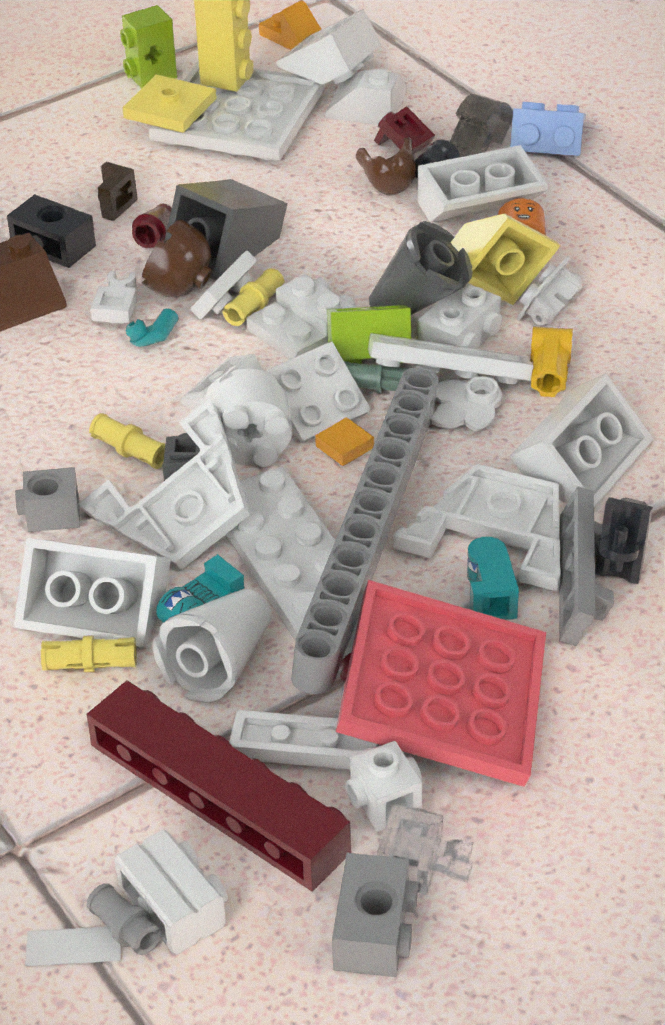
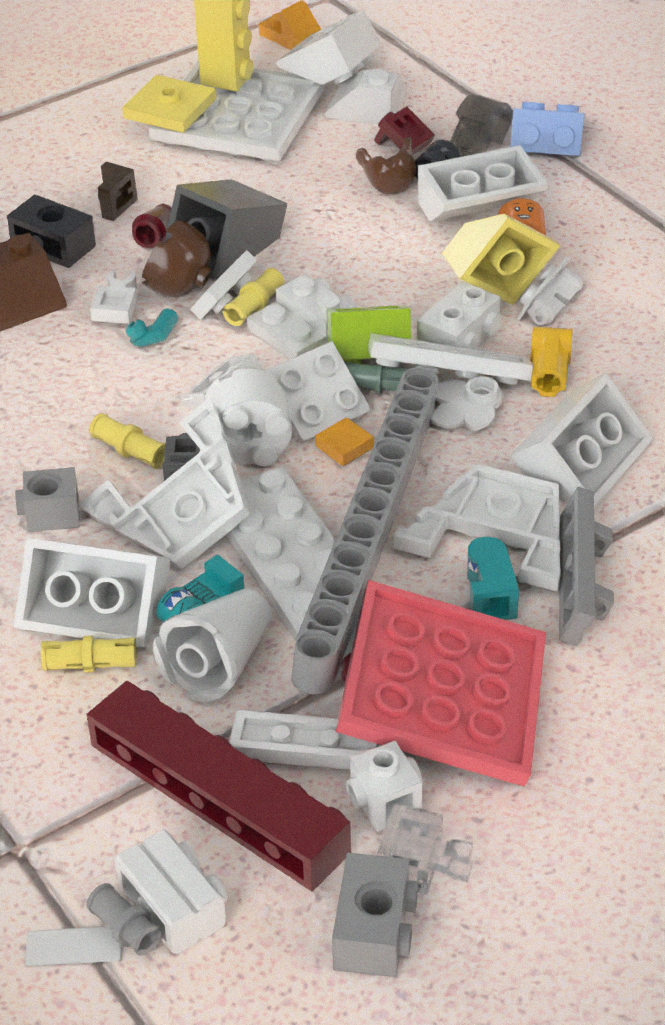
(148, 45): lime brick -> none
(422, 270): dark grey cone -> none
(623, 539): black hips -> none

